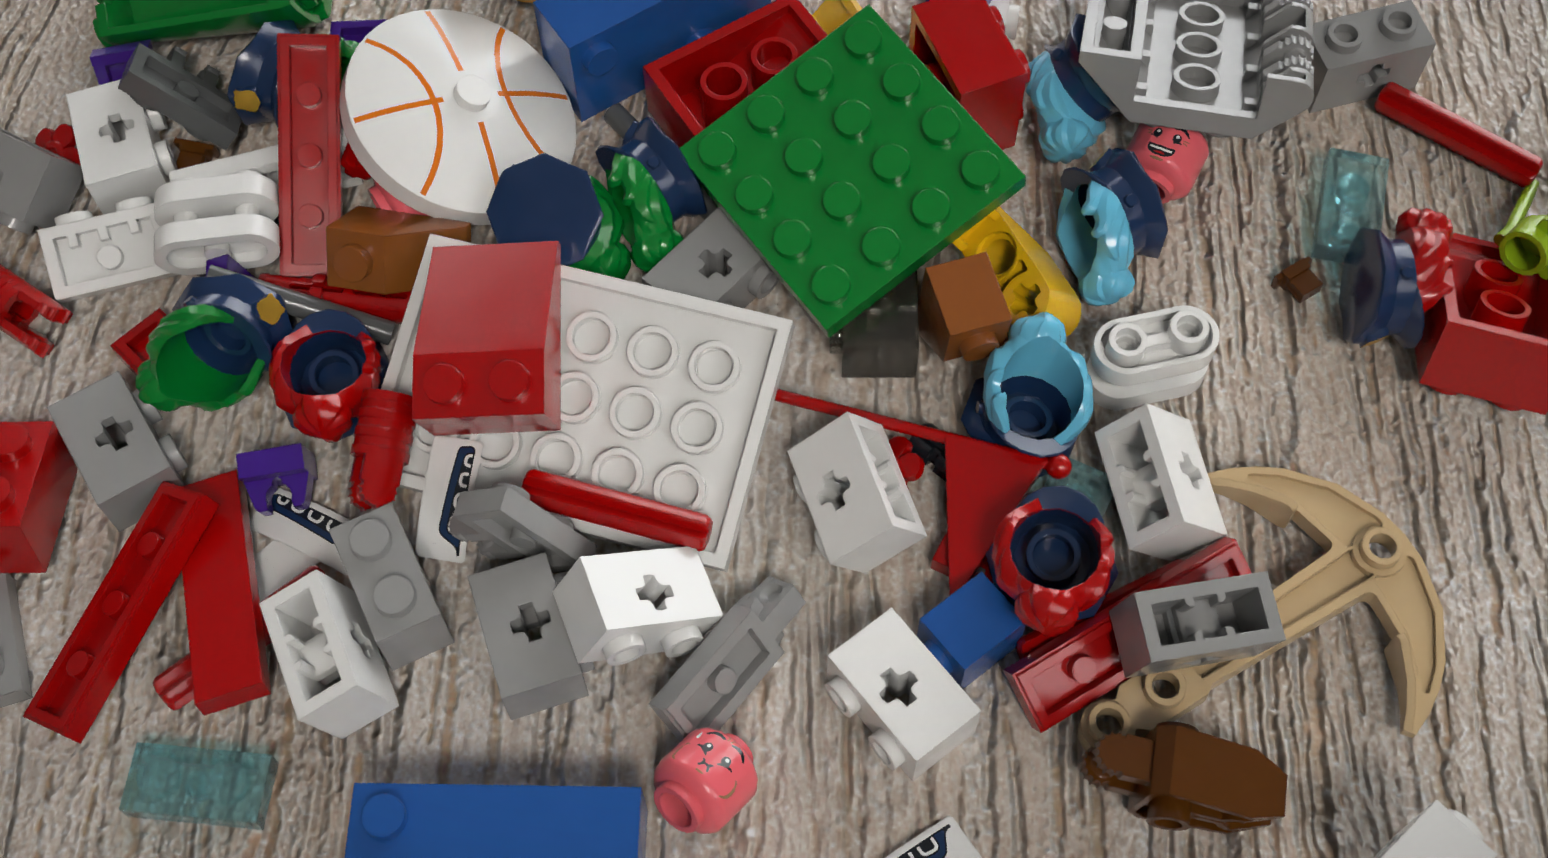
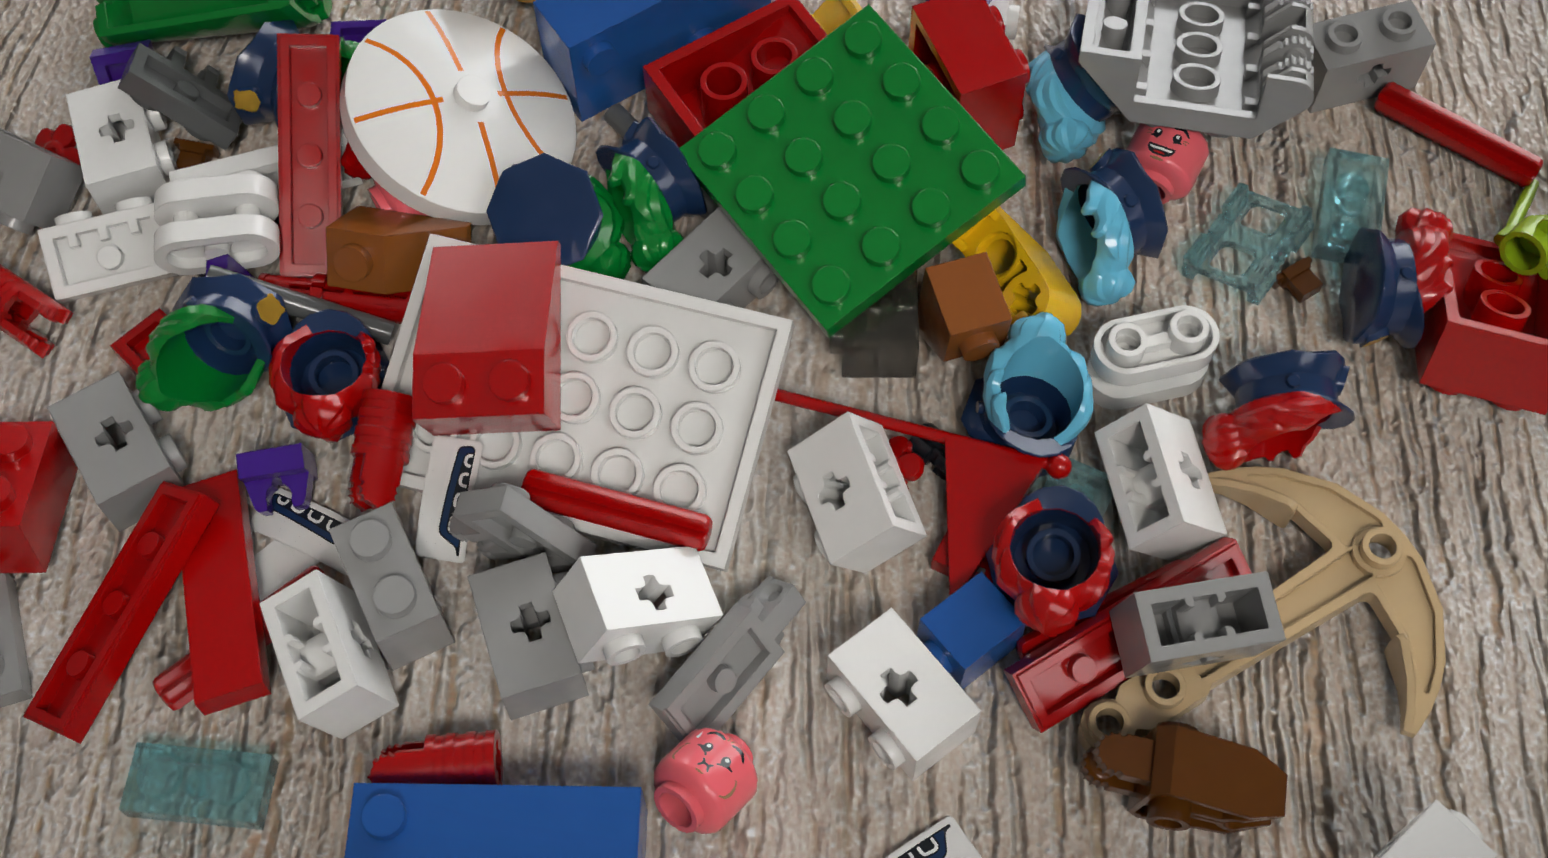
(442, 759): none -> red hinge
(1267, 249): none -> clear light blue piece
(1279, 406): none -> piece

